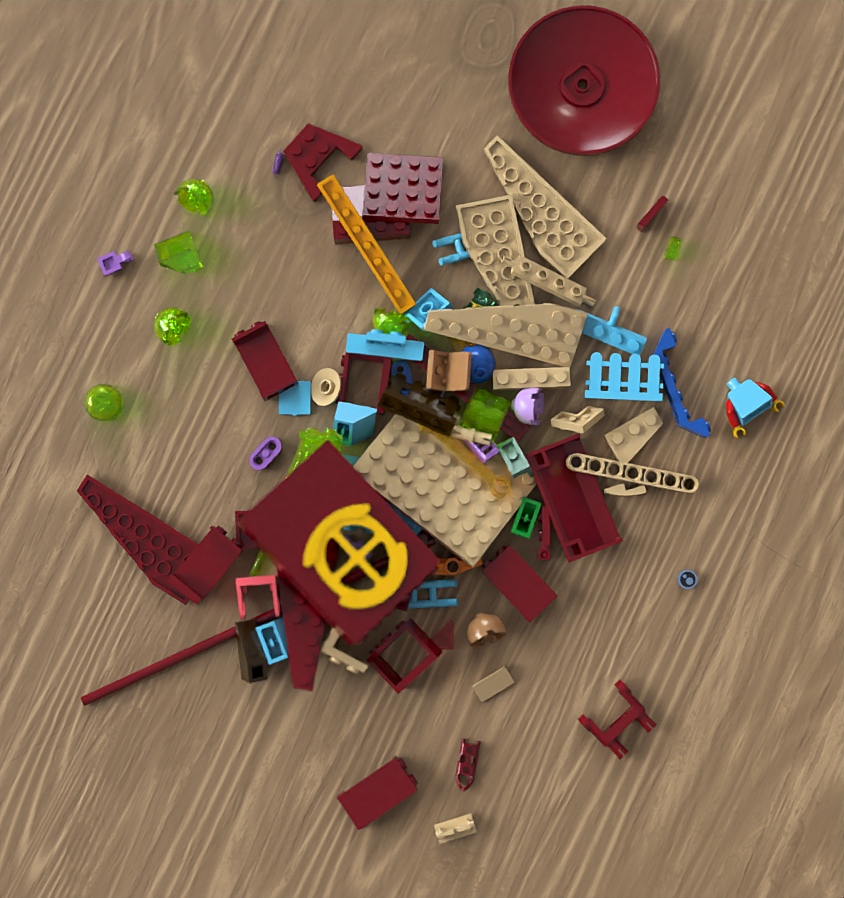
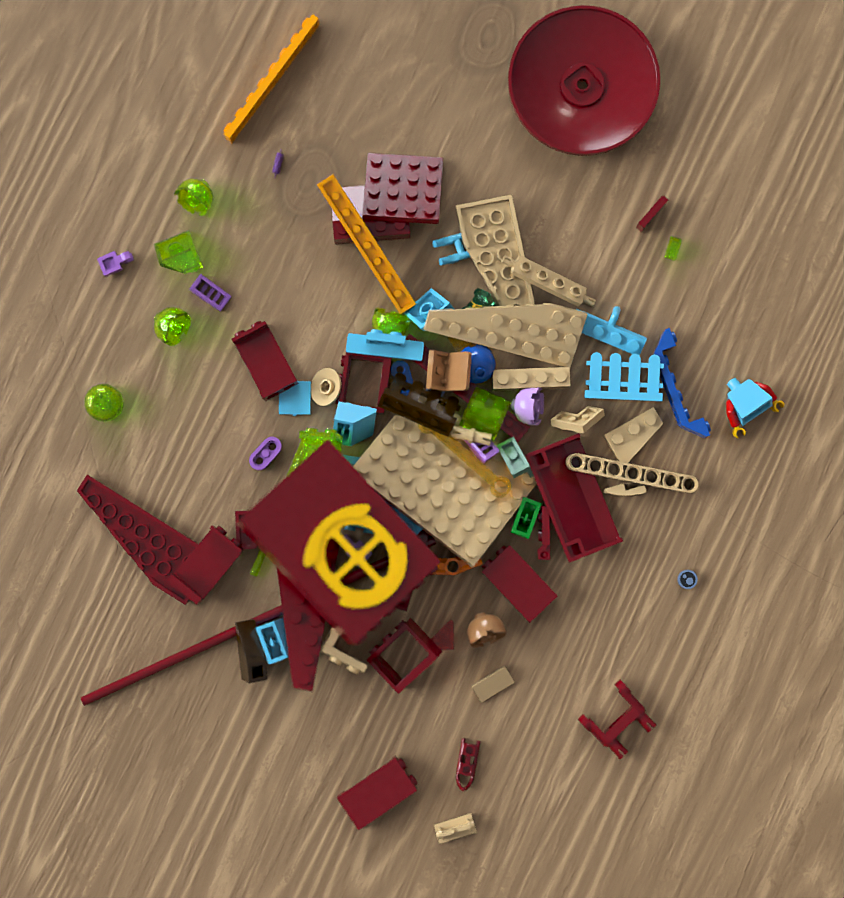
(193, 289): none -> medium lavender slope
(243, 583): coral hose -> none
(266, 84): none -> light orange plate
(311, 150): dark red wing -> none
(433, 601): medium azure piece -> none
(552, 223): tan wing -> none

